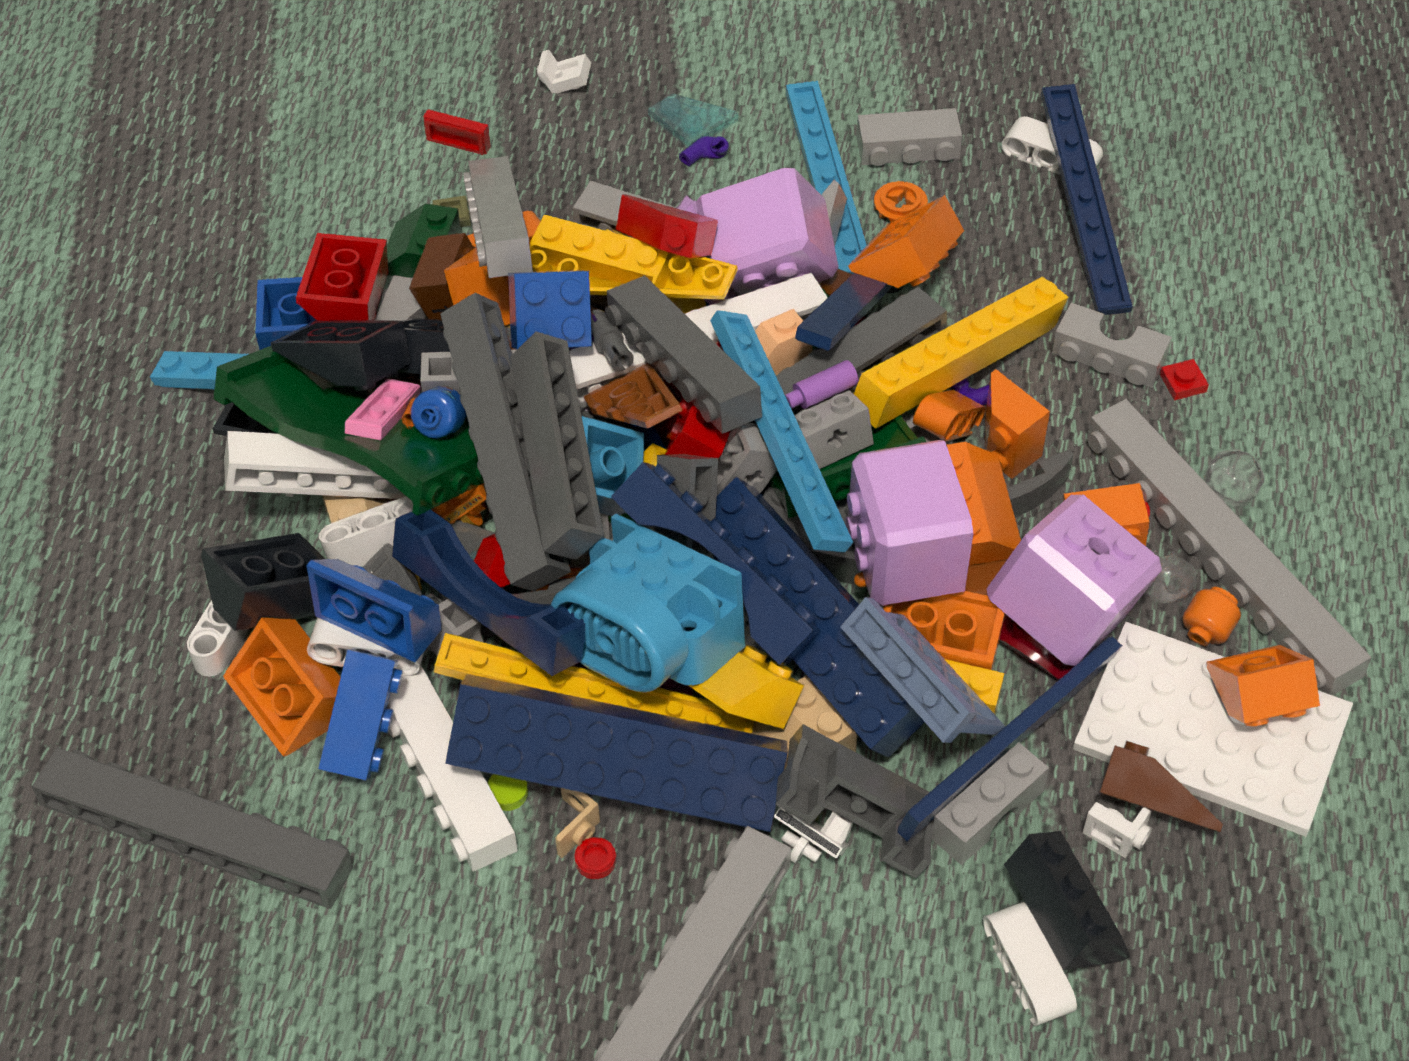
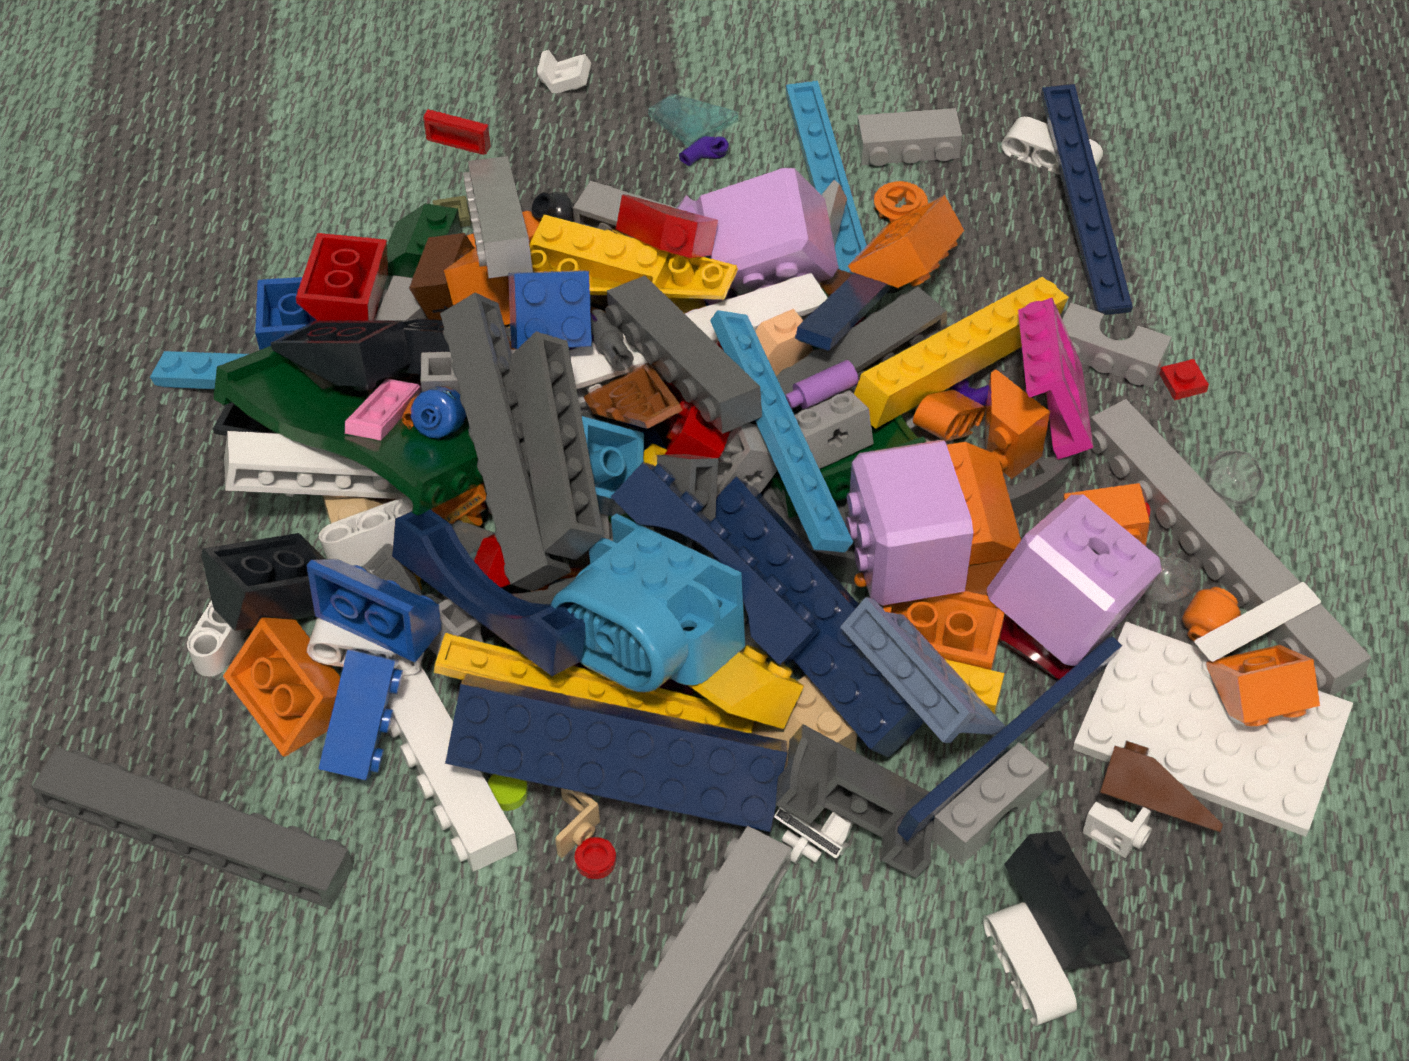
(553, 204): none -> black animal
(1055, 368): none -> dark pink window
(1257, 621): none -> white sticker

